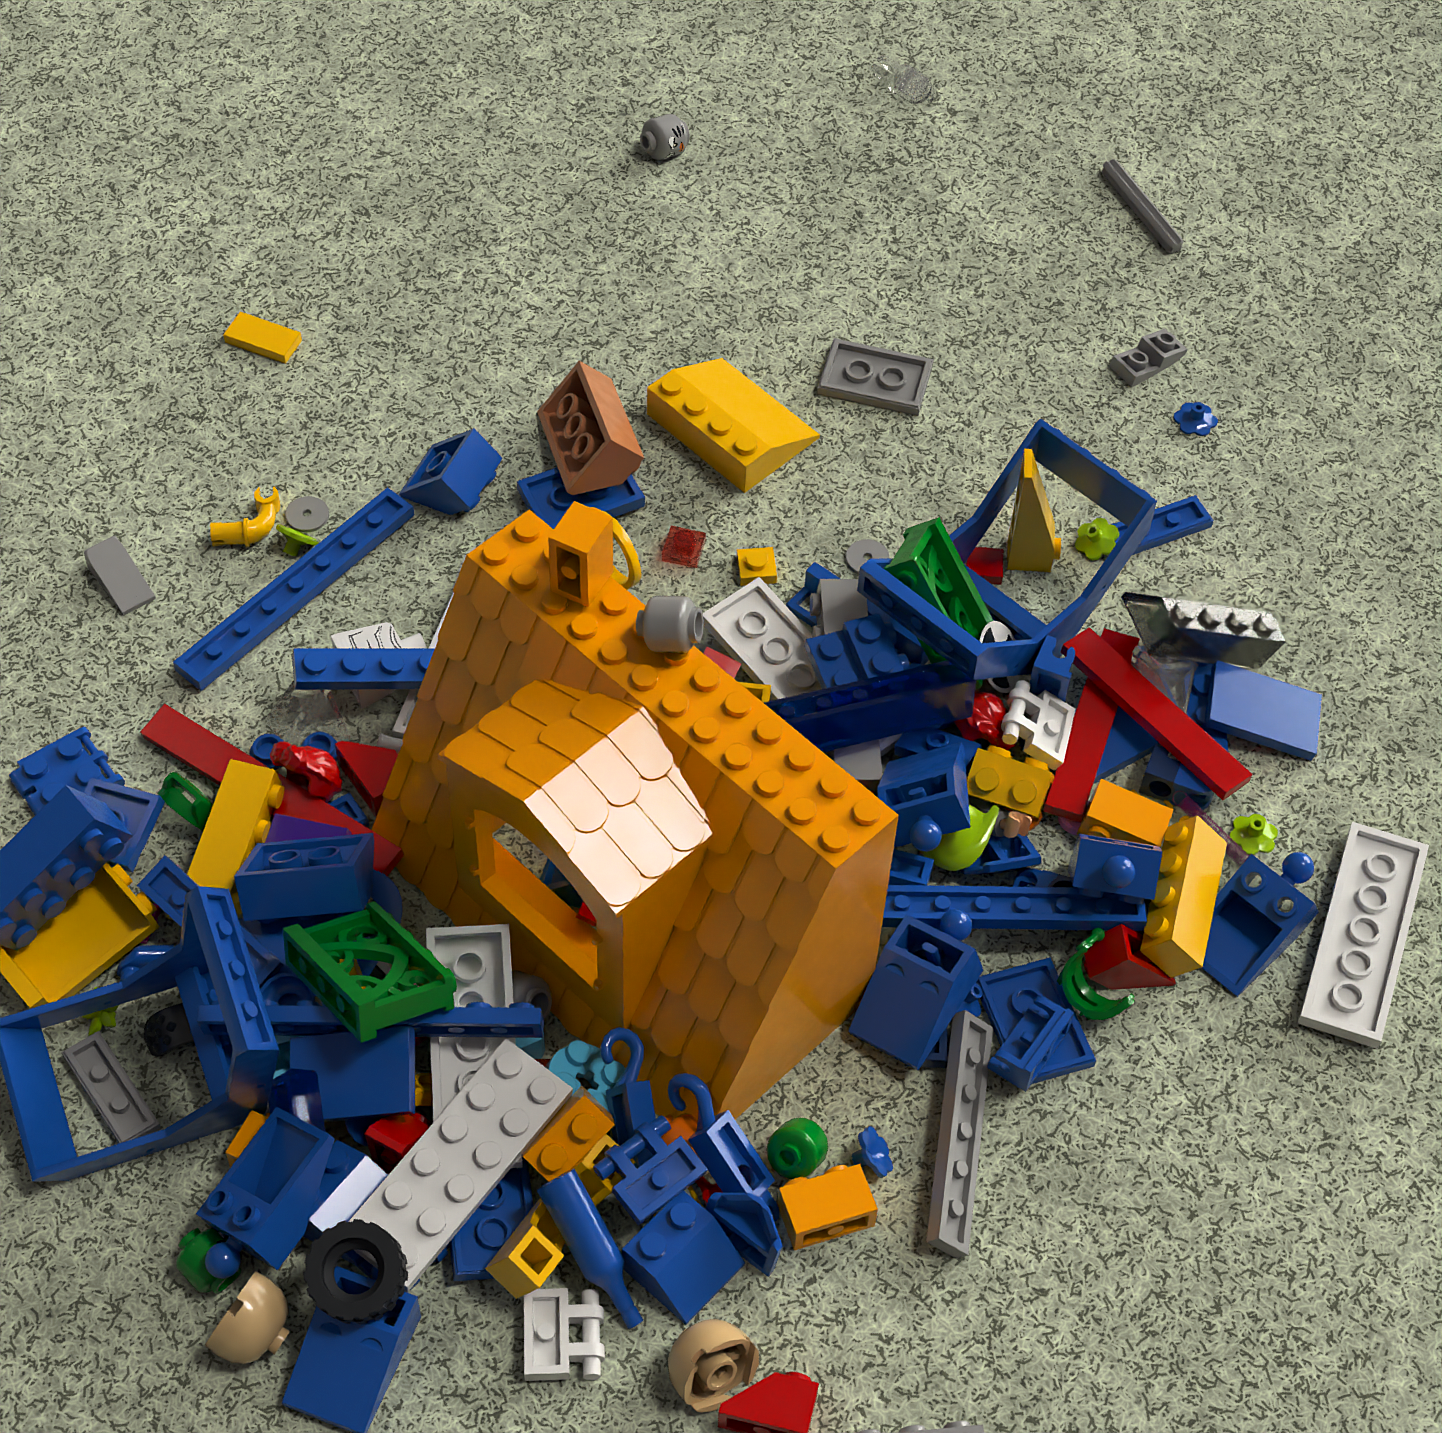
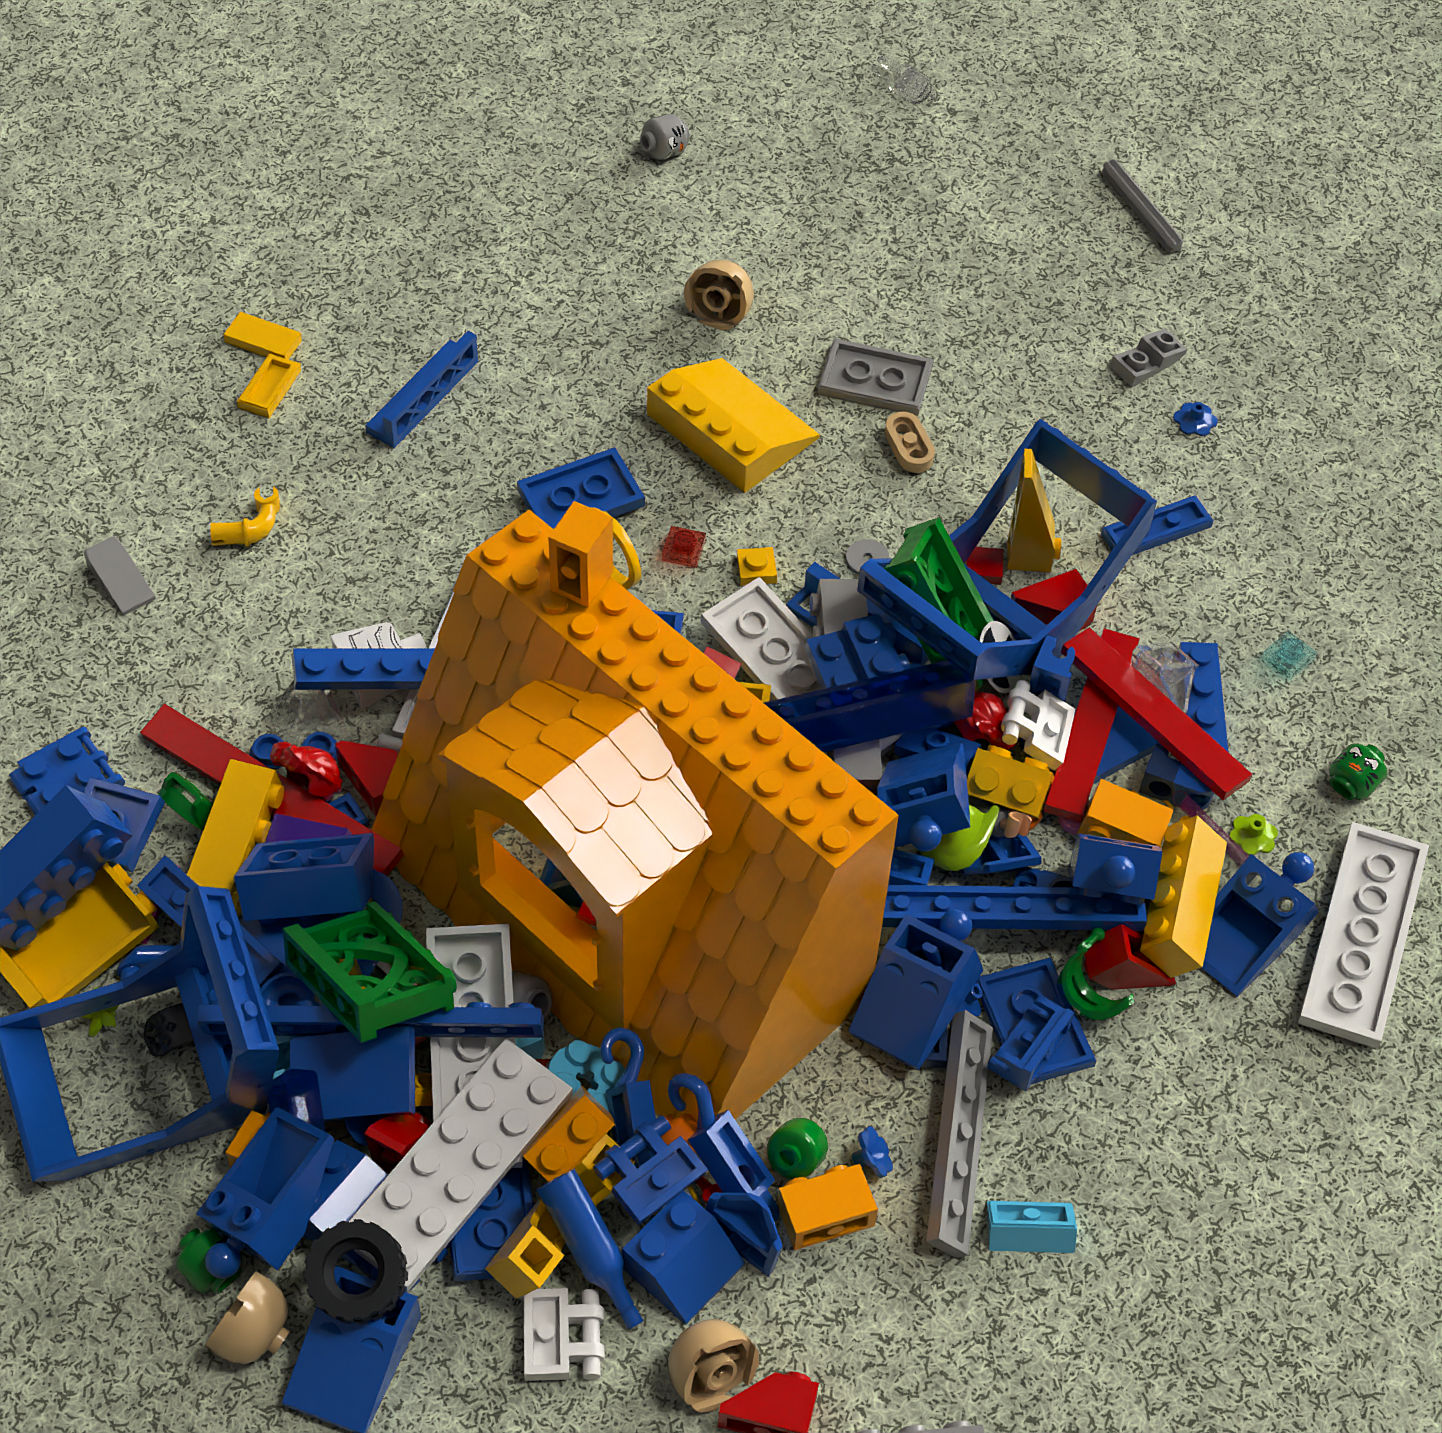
(110, 1089): light grey tile -> none
(269, 385): none -> yellow tile
(293, 589): blue plate -> none
(295, 540): lime plant -> none
(301, 523): light grey wheel -> none
(424, 390): none -> blue fence
(453, 473): blue slope -> none
(589, 432): nougat slope -> none
(670, 624): light grey head -> none
(719, 288): none -> tan cylinder
(911, 444): none -> tan plate
(1031, 1226): none -> medium azure slope
(1052, 596): none -> red slope
(1096, 538): lime plant -> none
(1203, 631): clear smoke slope -> none
(1263, 710): tile -> none
(1289, 655): none -> clear light blue plate
(1358, 771): none -> green head

